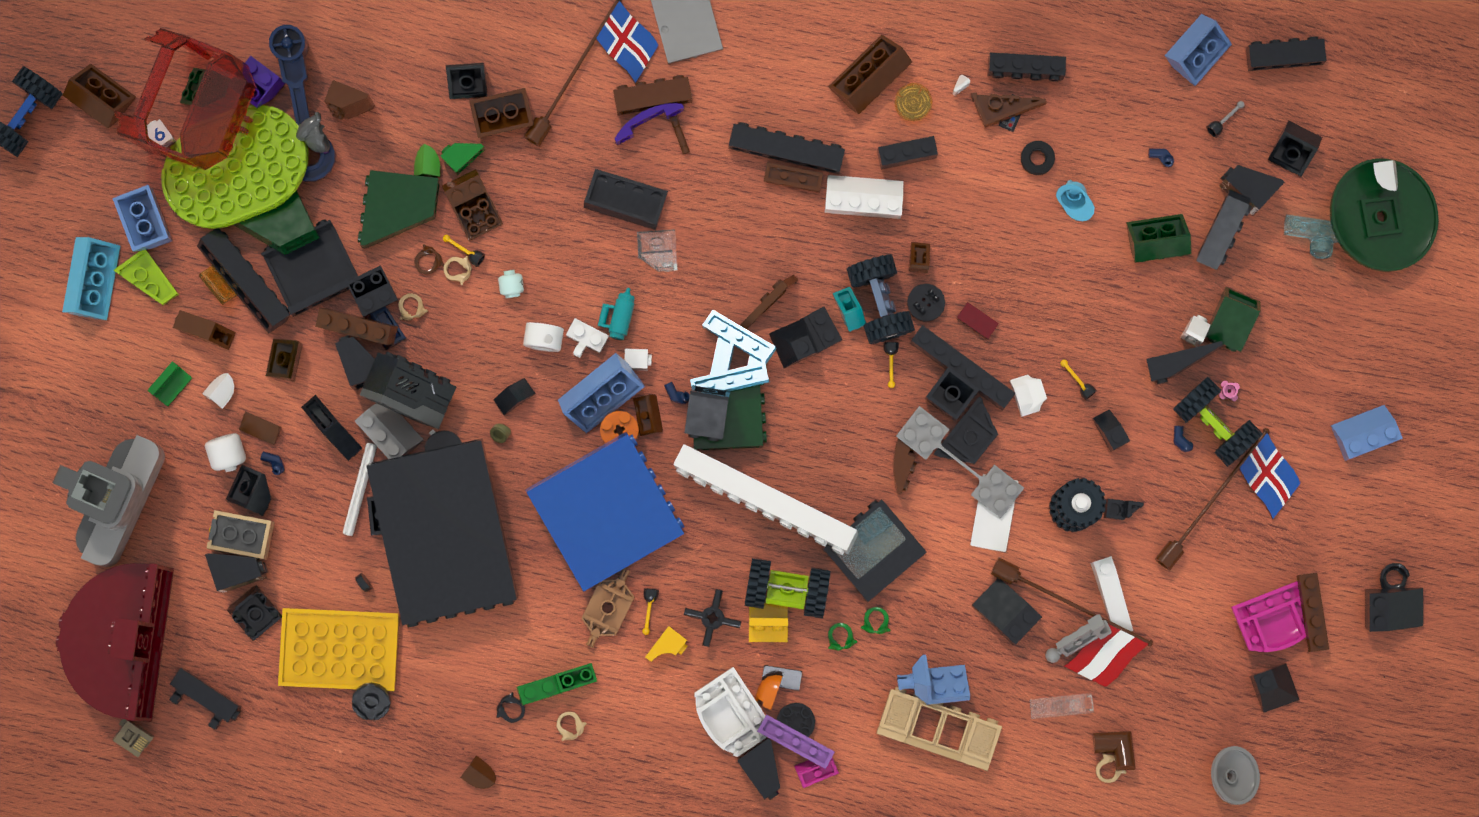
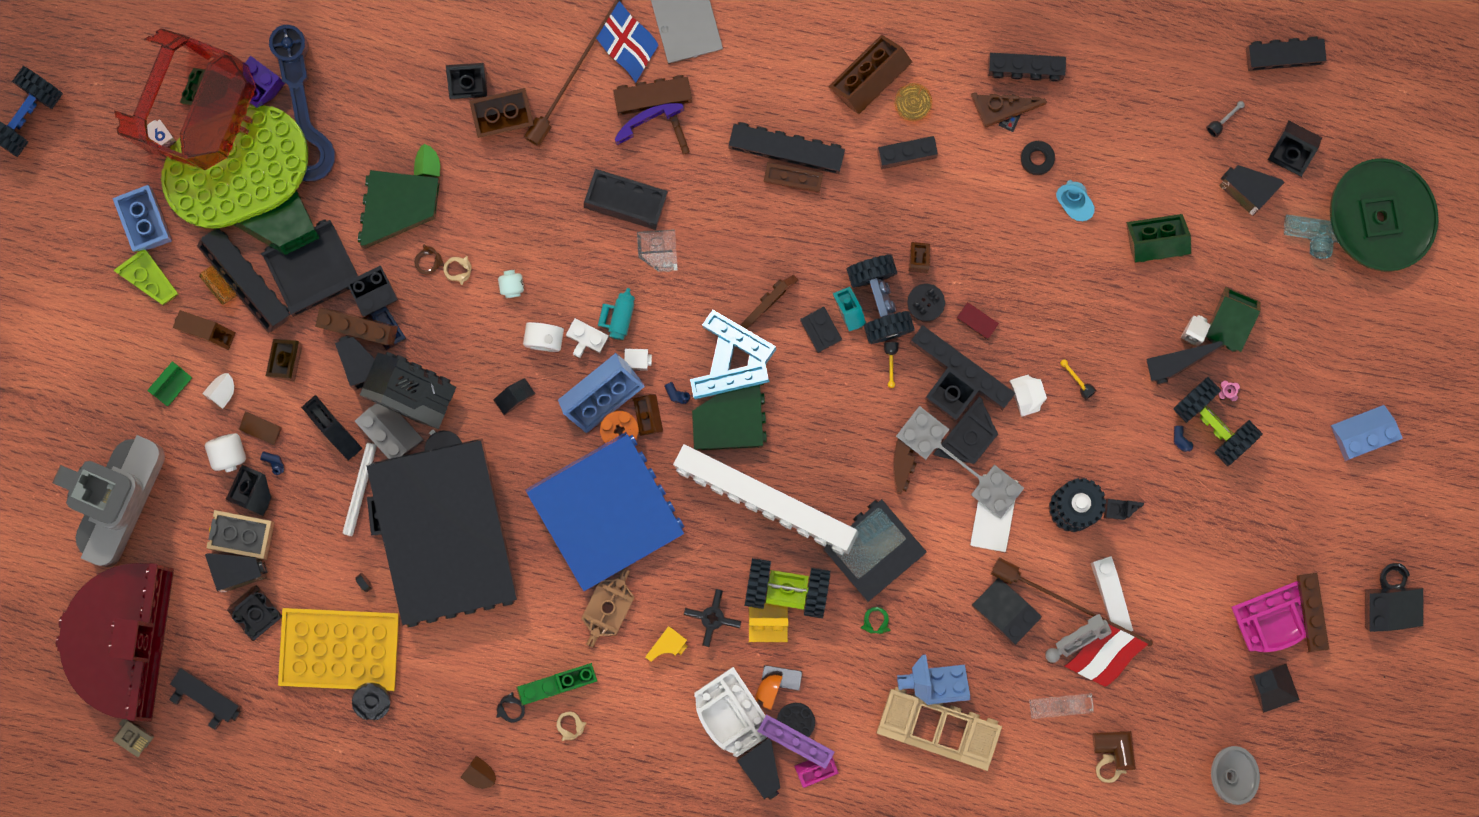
(91, 278): medium azure slope -> none
(98, 95): reddish brown slope -> none
(311, 132): dark grey hair -> none
(347, 101): reddish brown slope -> none
(420, 311): tan piece -> none
(461, 155): green slope -> none
(472, 204): reddish brown slope -> none
(475, 257): hinge -> none
(500, 433): olive tile -> none
(650, 596): hinge -> none
(707, 413): black slope -> none
(793, 343): black slope -> none
(849, 642): green piece -> none
(864, 197): white slope -> none
(962, 83): white slope -> none
(1111, 430): black slope -> none
(1163, 155): dark blue arm -> none
(1198, 49): medium blue slope -> none
(1223, 229): black brick -> none
(1266, 475): flag -> none
(1386, 174): white brick -> none

